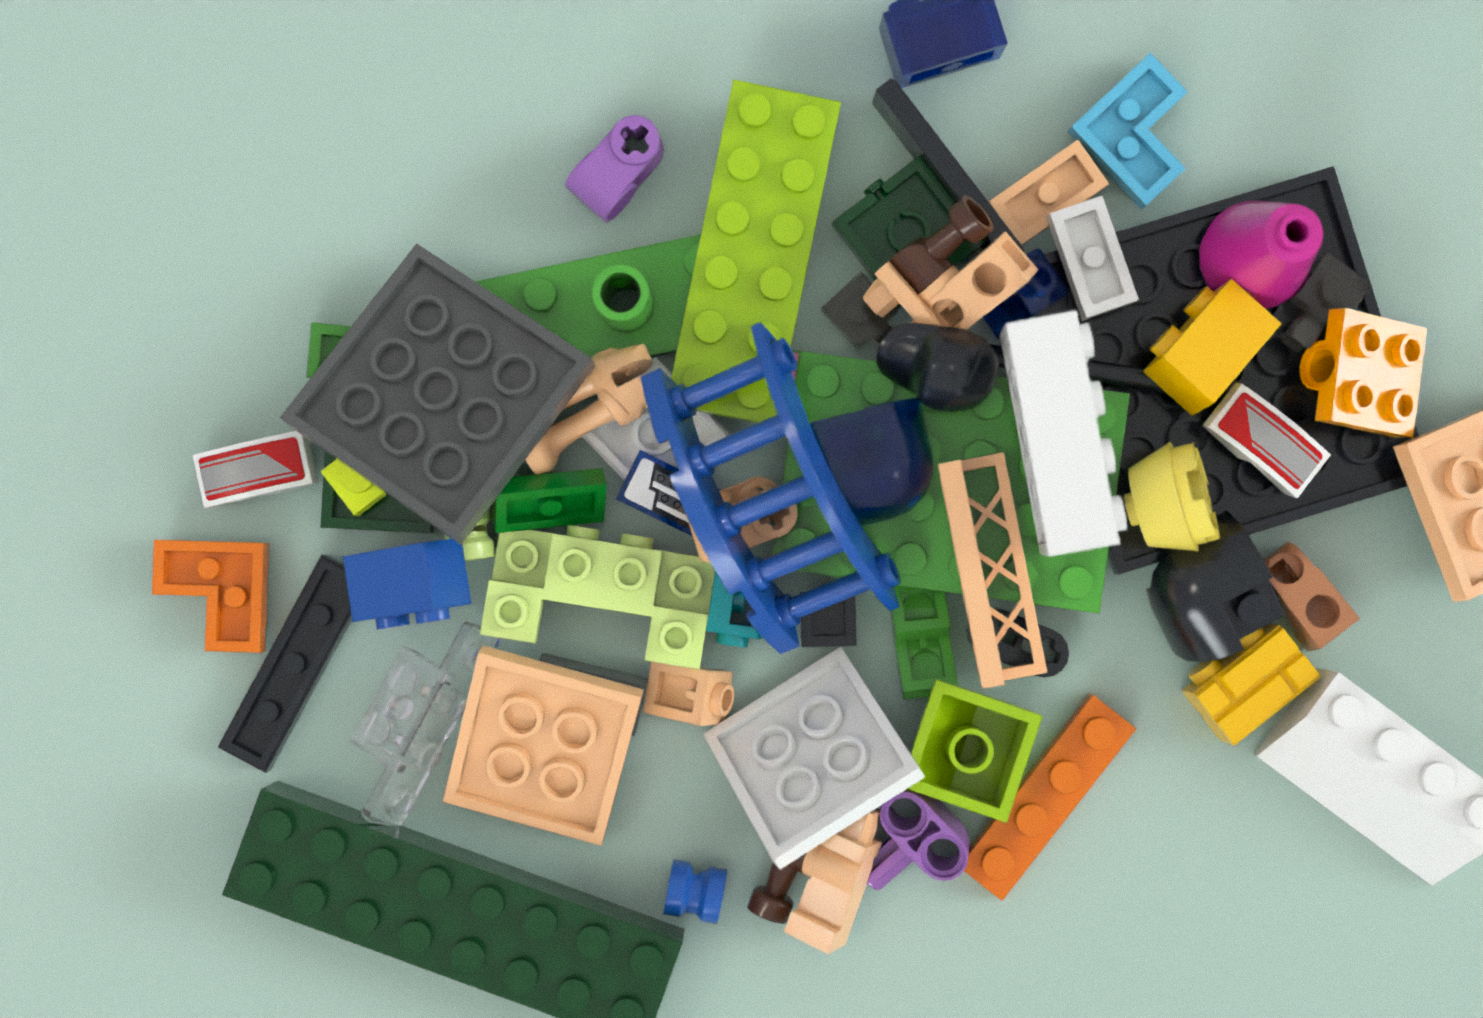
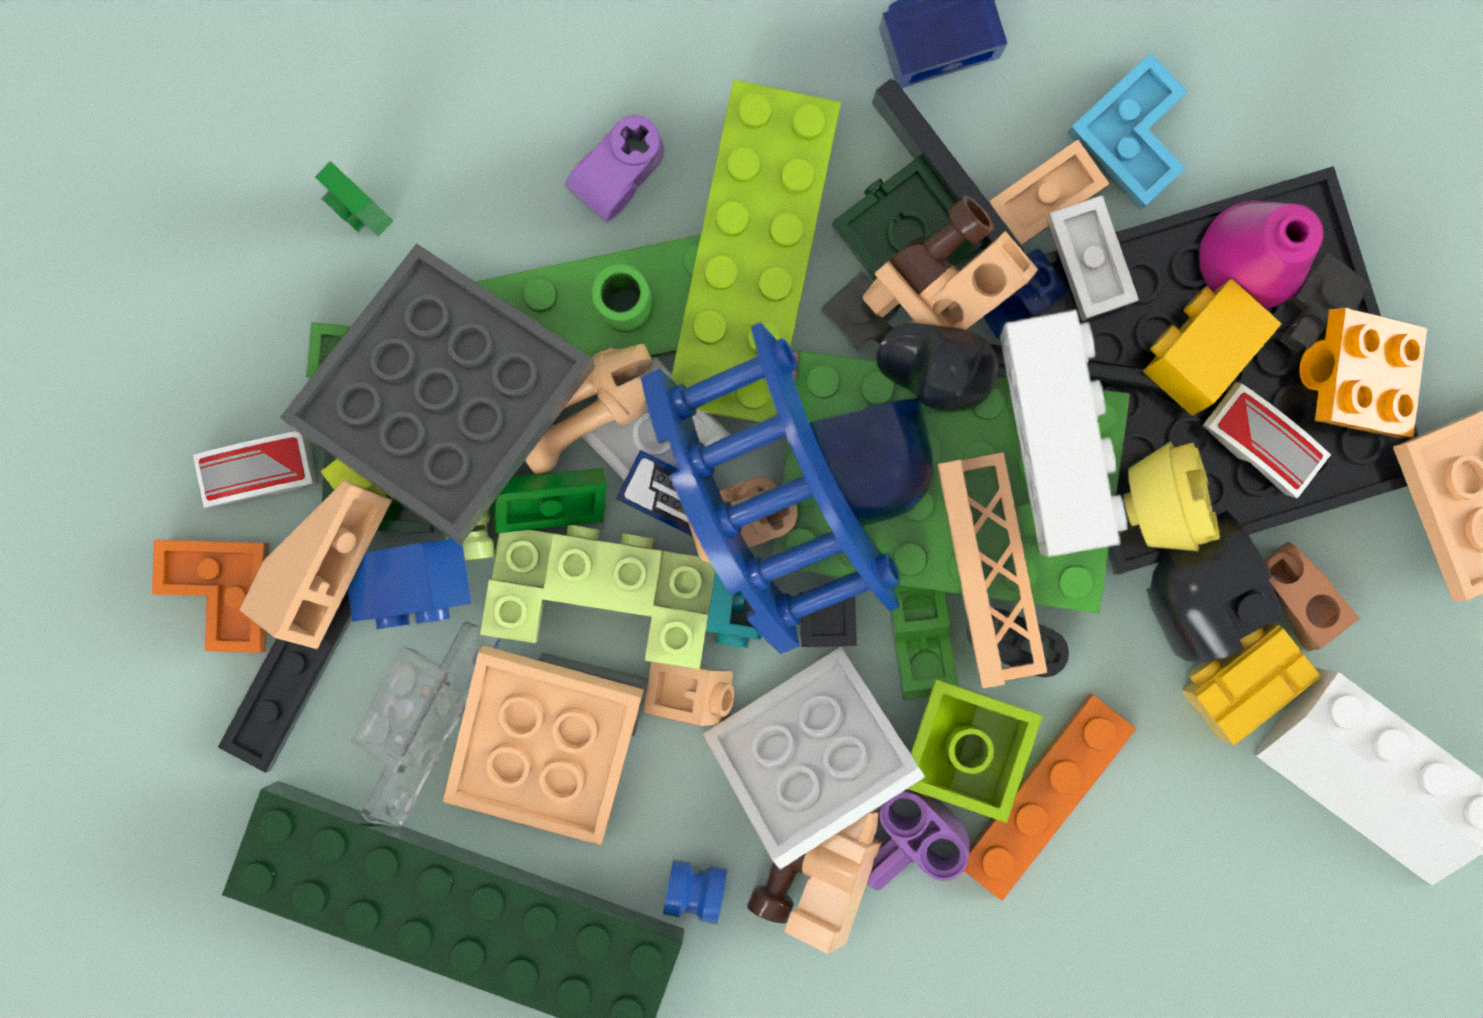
(314, 566): none -> light nougat slope
(350, 201): none -> green plate

